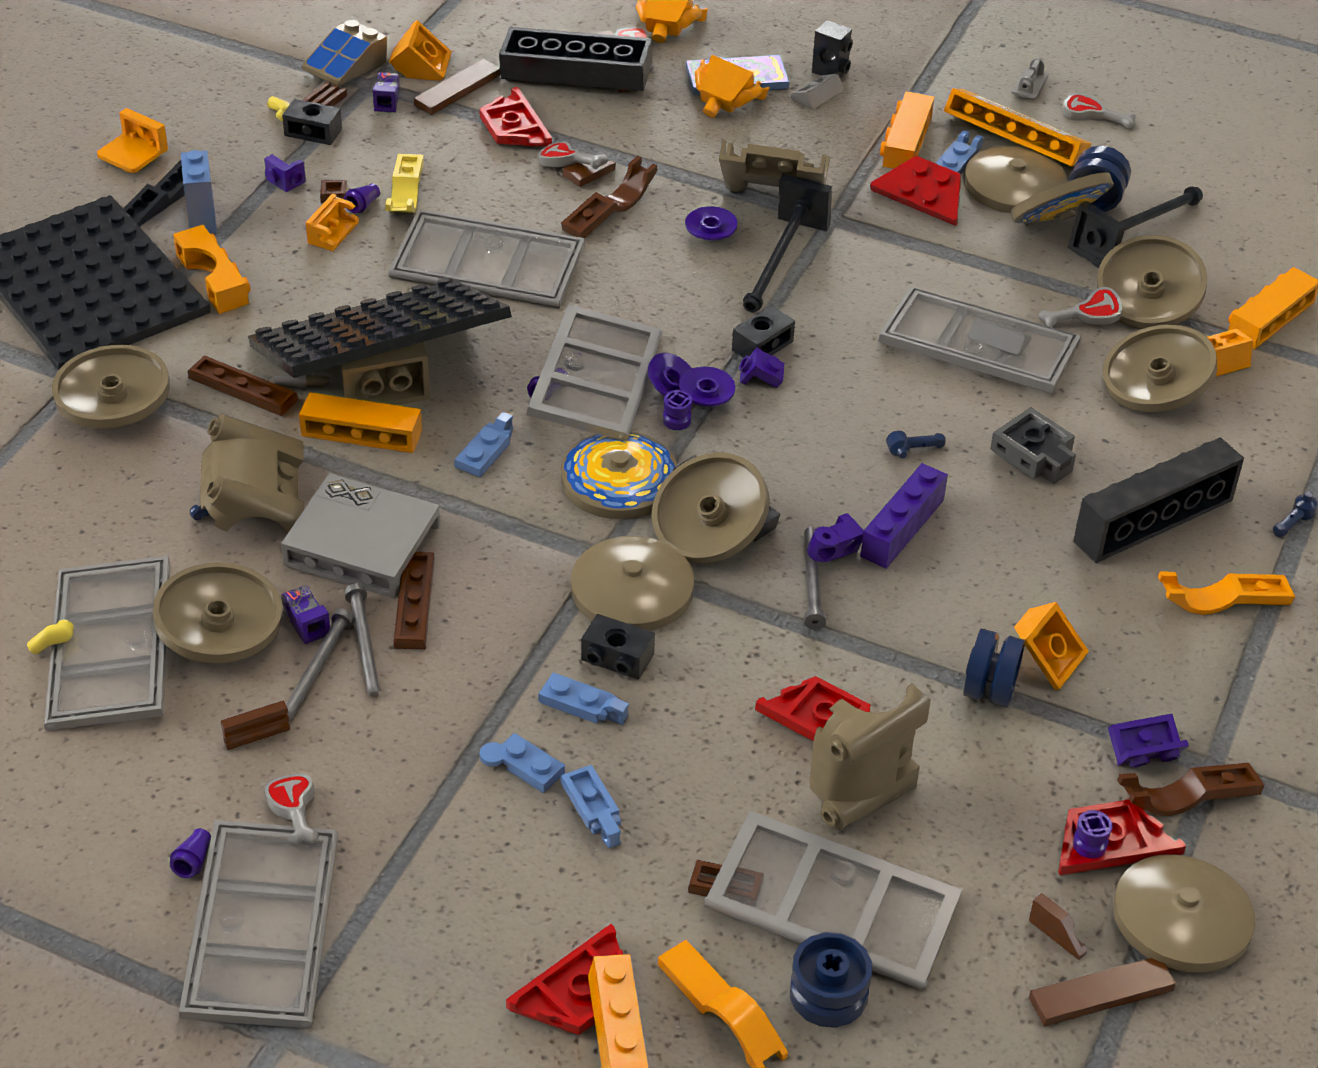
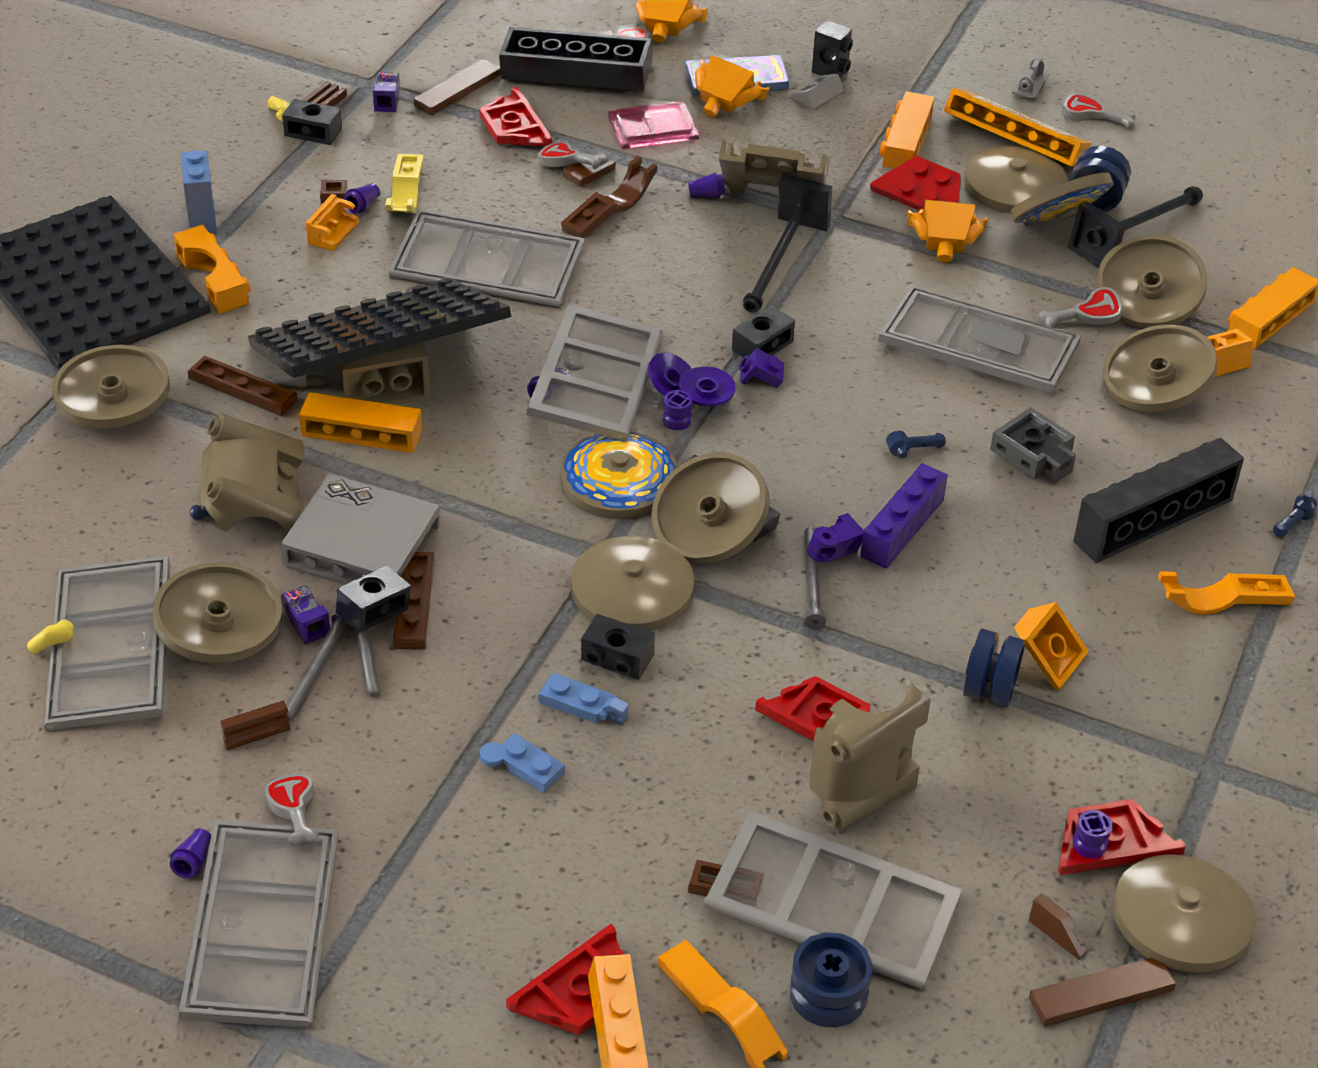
(138, 145): light orange bracket -> none
(156, 198): black slope -> none
(284, 175): dark purple bracket -> none
(347, 53): slope -> none
(373, 599): none -> black brick
(420, 54): light orange slope -> none
(486, 446): medium blue hinge -> none
(593, 803): medium blue hinge -> none
(653, 124): none -> clear pink piece
(708, 186): none -> dark purple cone
(711, 223): dark purple dish -> none
(947, 227): none -> light orange torso
(960, 153): medium blue hinge -> none
(1145, 740): dark purple bracket -> none
(1193, 788): reddish brown piece -> none

